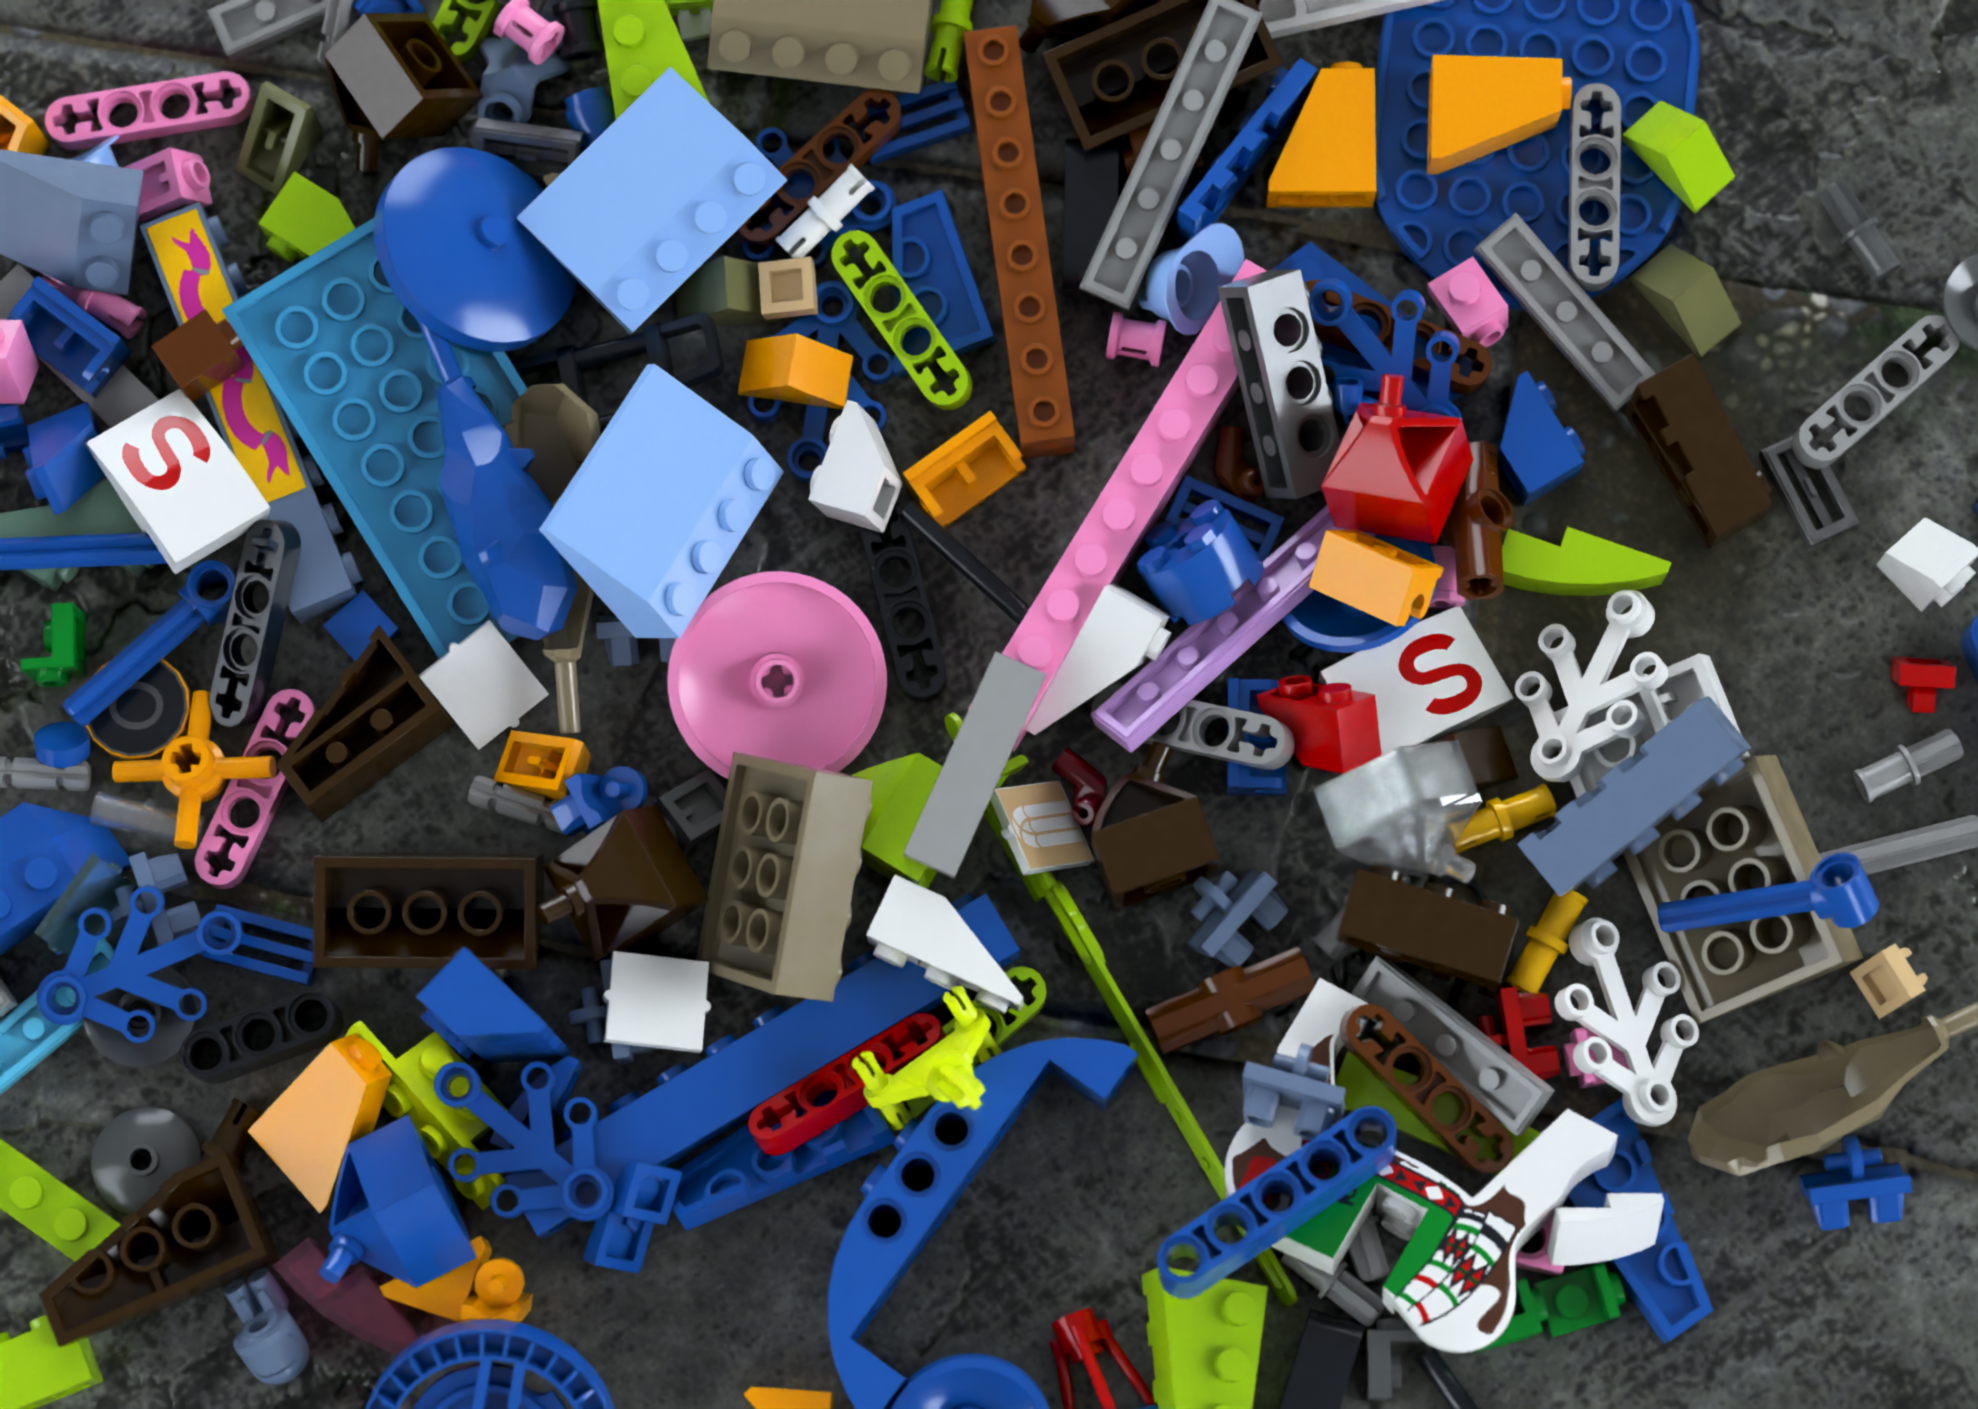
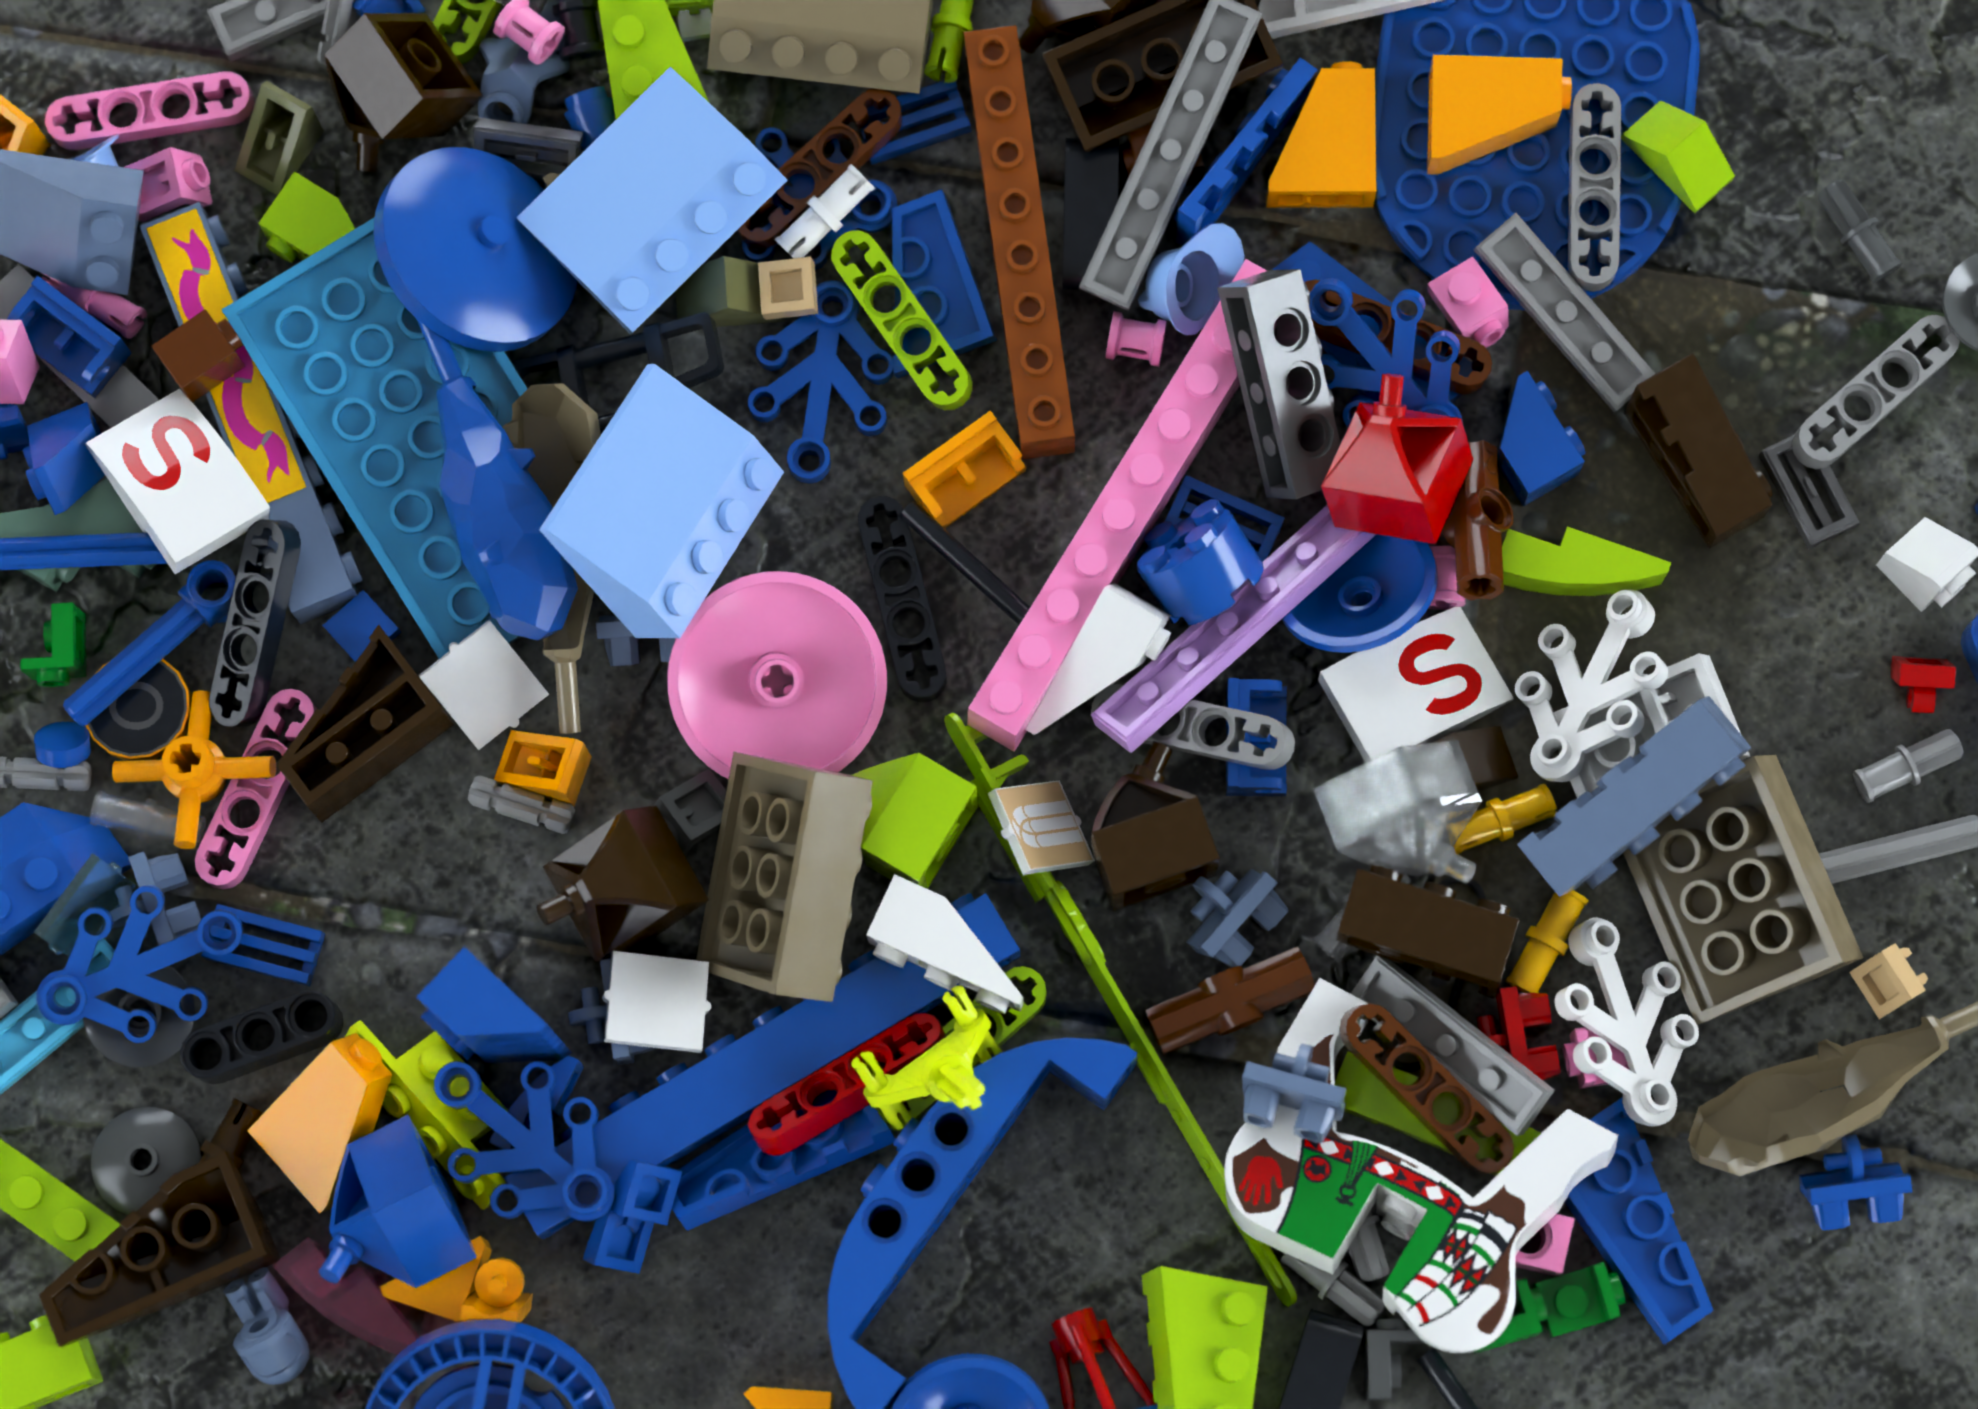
(426, 909): dark brown slope -> none
(598, 799): blue hips -> none
(795, 371): light orange slope -> none
(857, 473): white slope -> none
(974, 765): light grey tile -> none
(1088, 784): dark red arm -> none
(1232, 469): reddish brown arm -> none
(1287, 1177): blue beam -> none
(1329, 722): red slope -> none
(1348, 394): blue hand -> none
(1374, 576): light orange hinge -> none
(1603, 1234): white slope -> none
(1688, 298): olive slope -> none
(1835, 892): blue axle -> none

